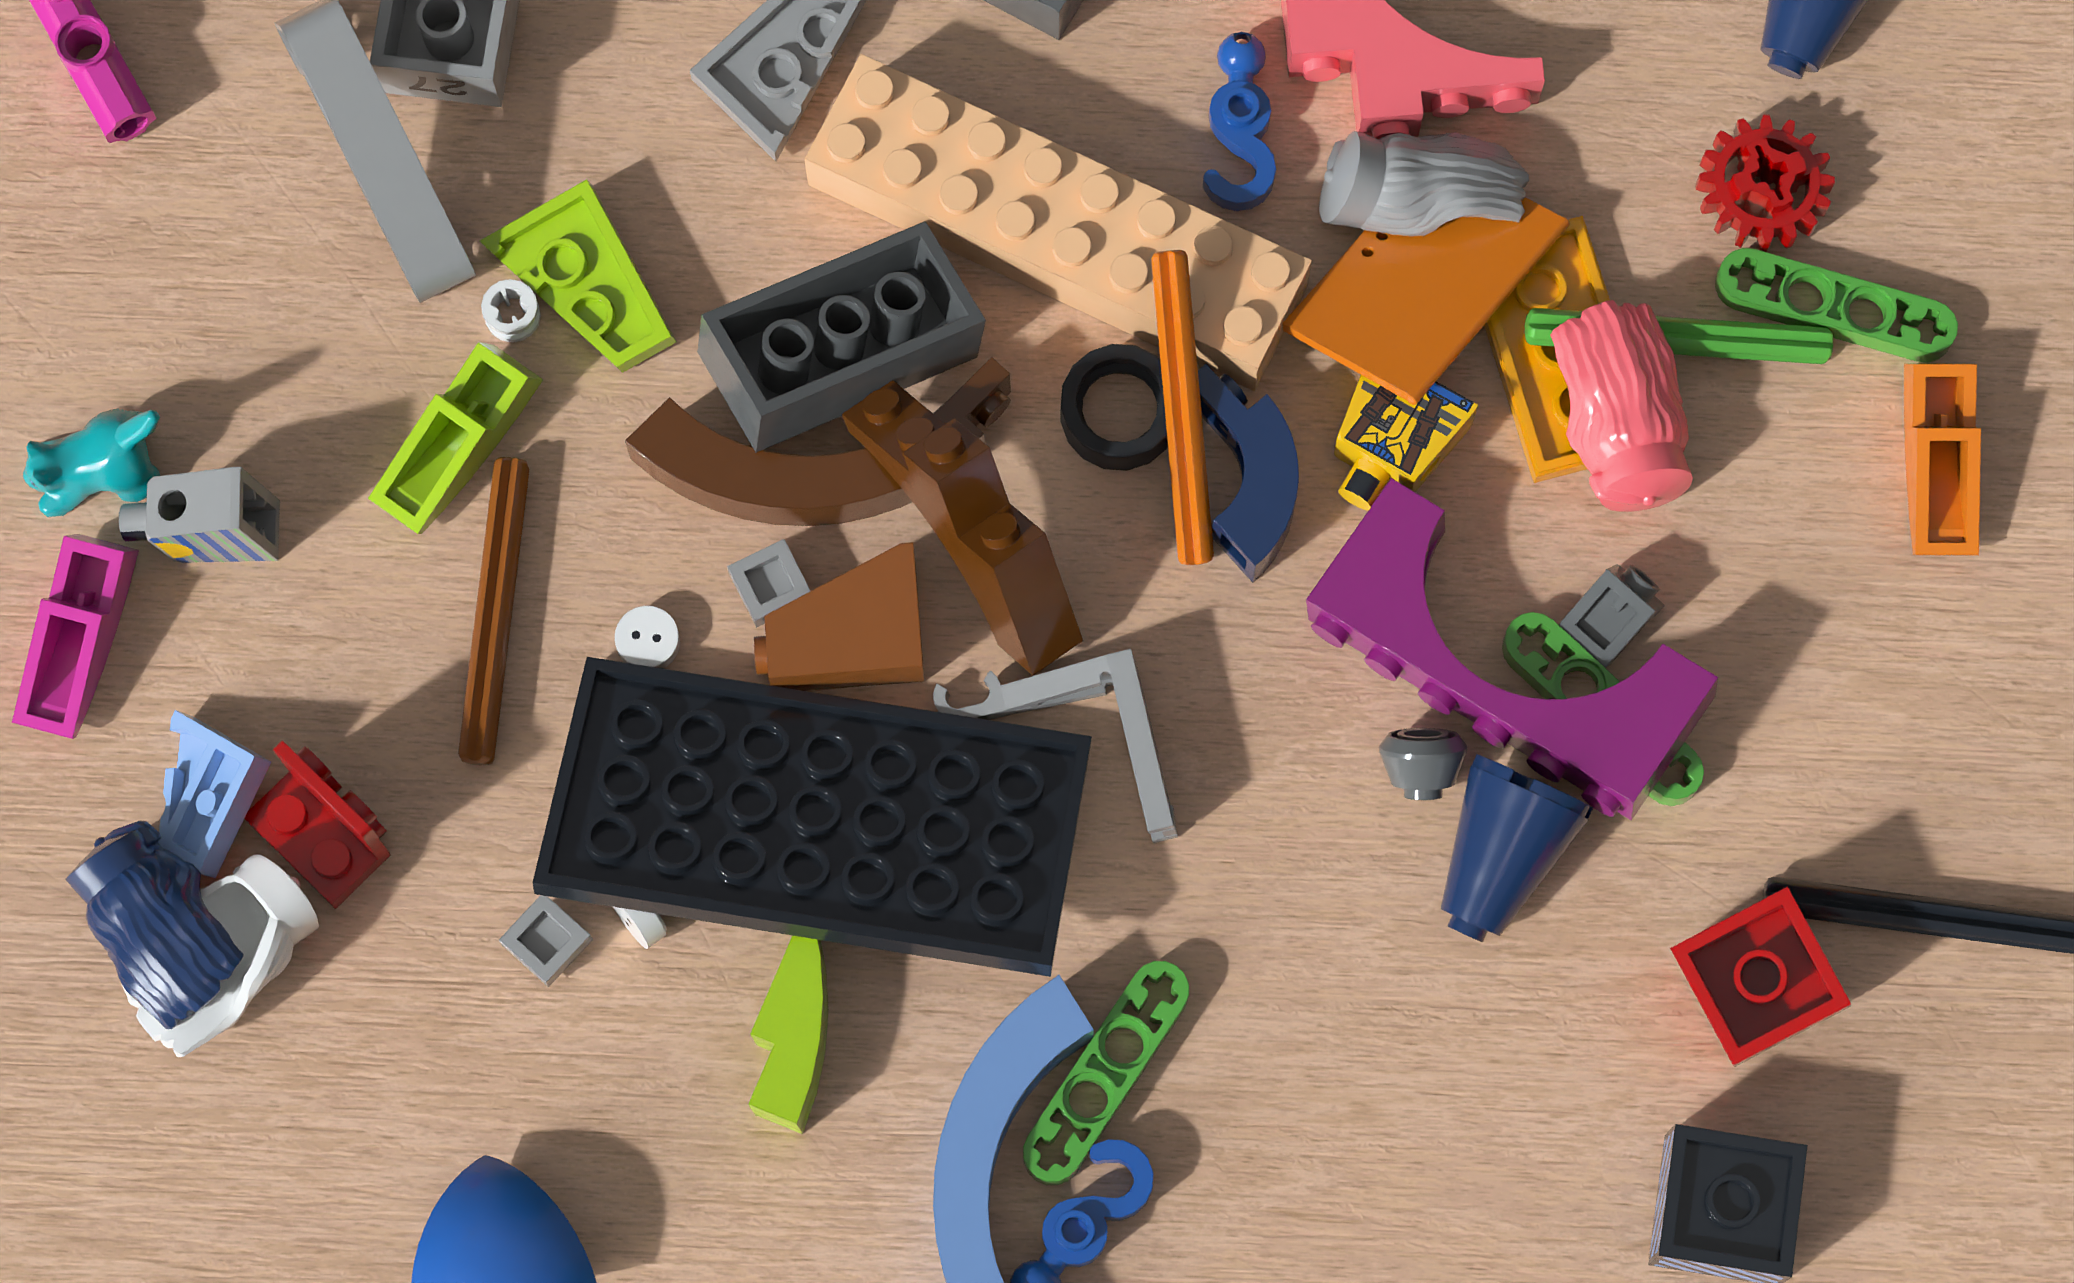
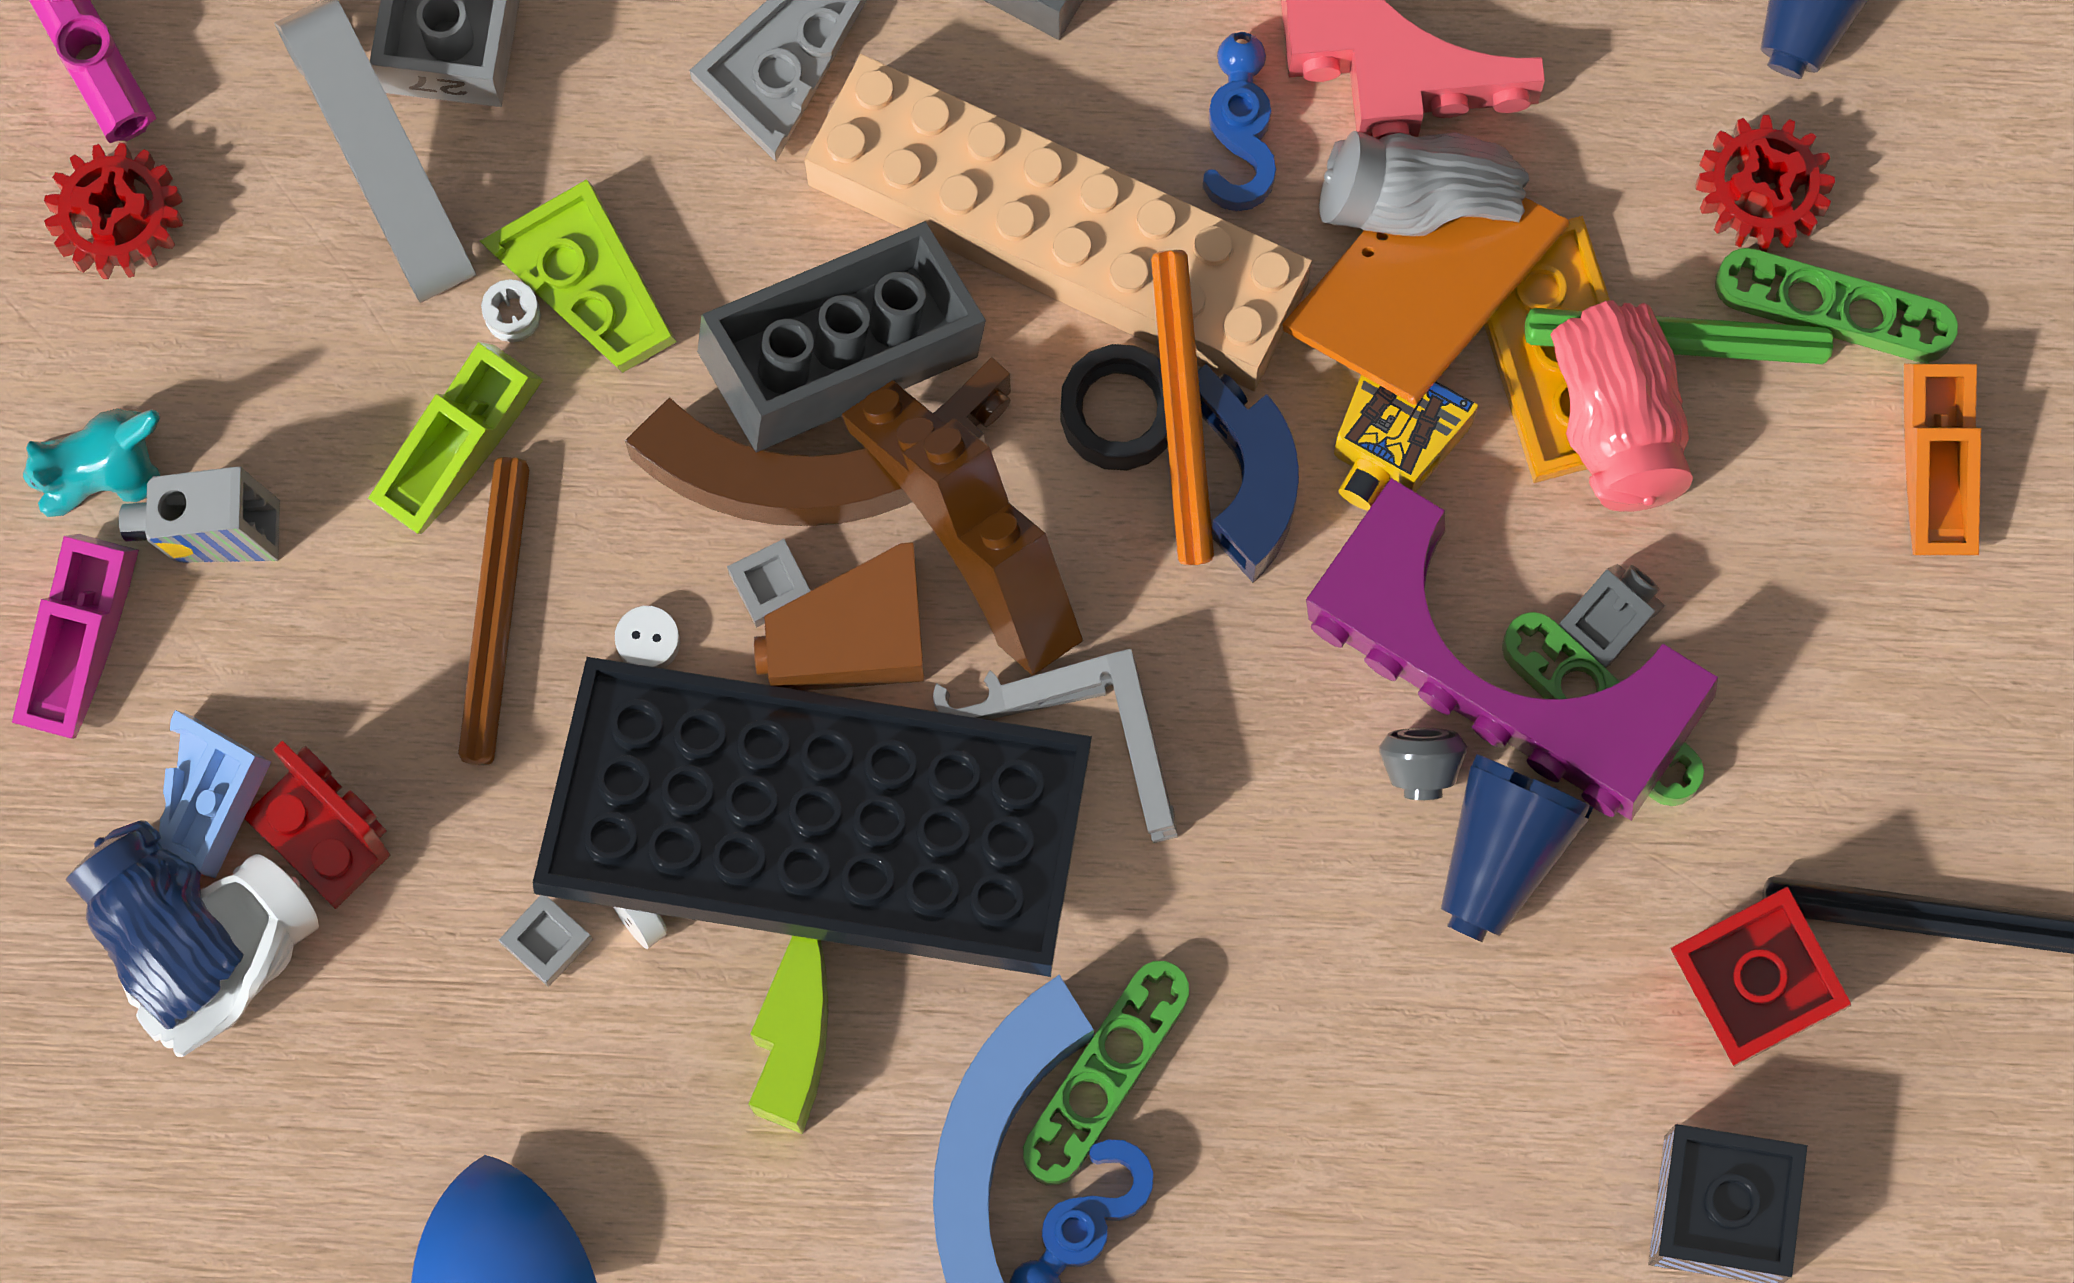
(97, 190): none -> red gear

